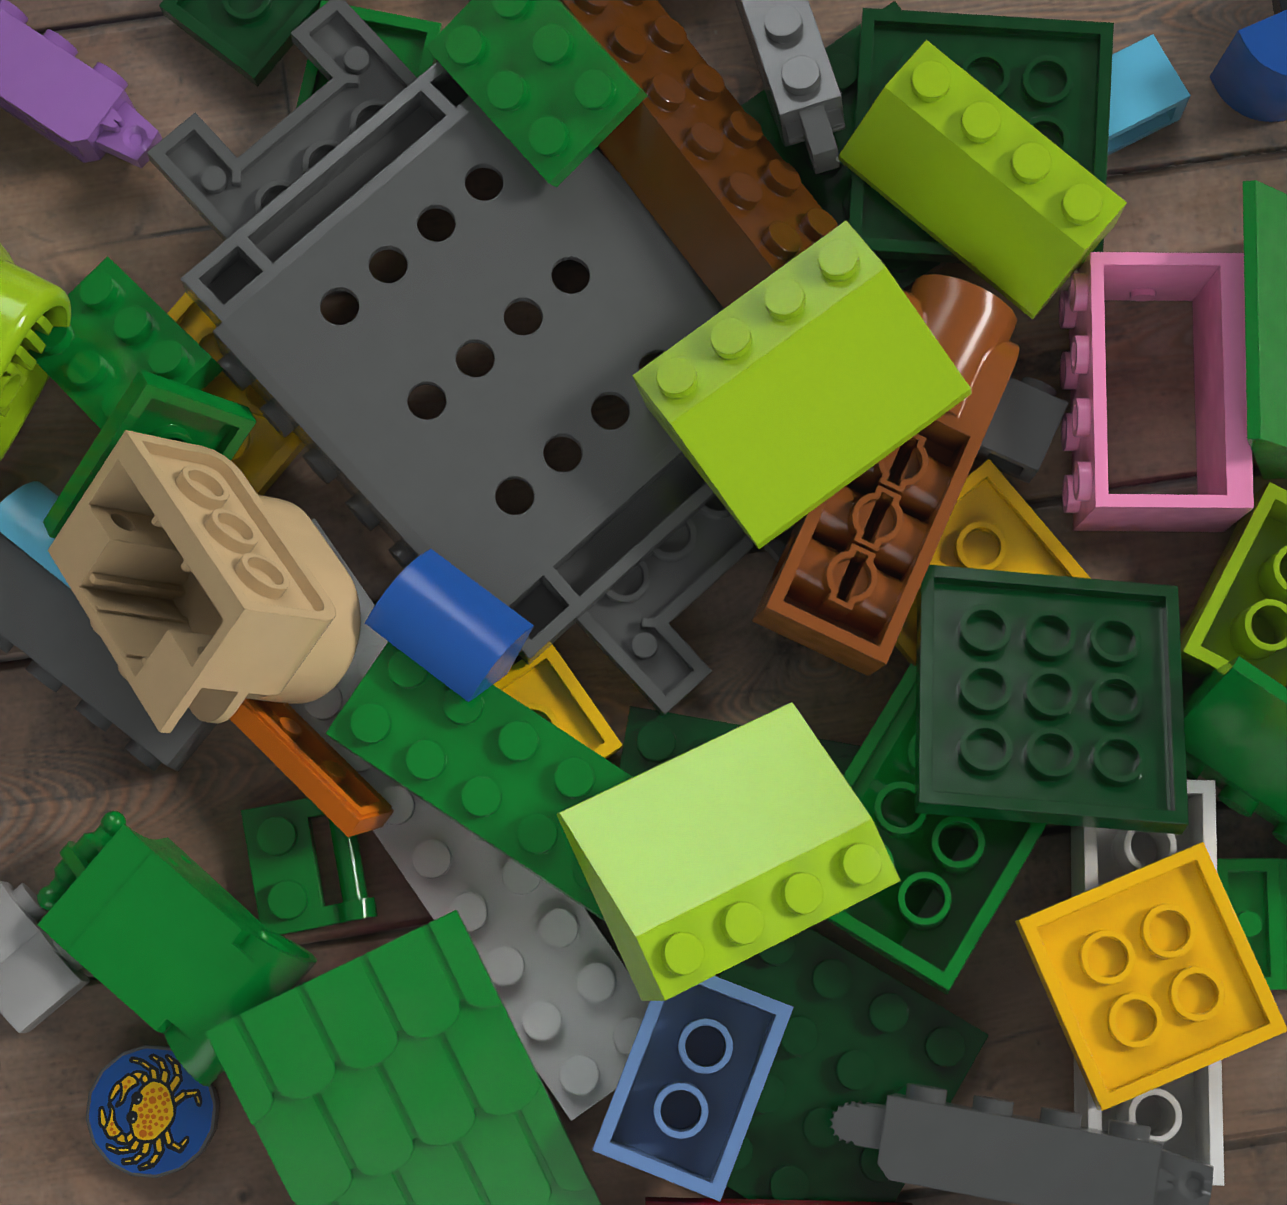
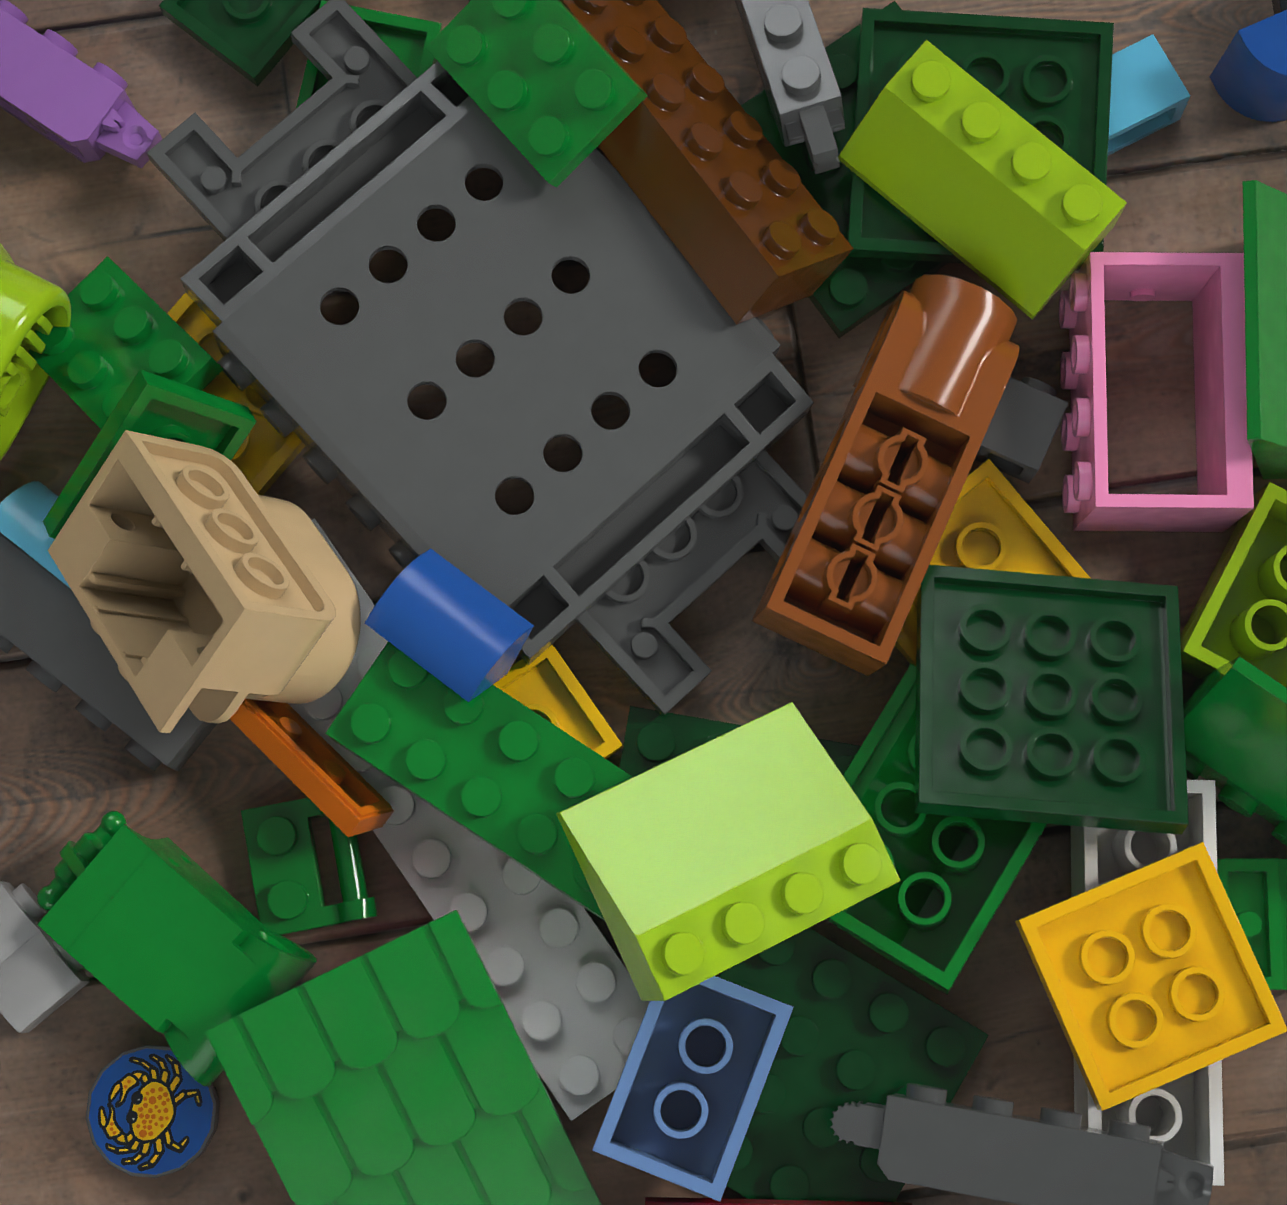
(801, 384): lime slope -> none

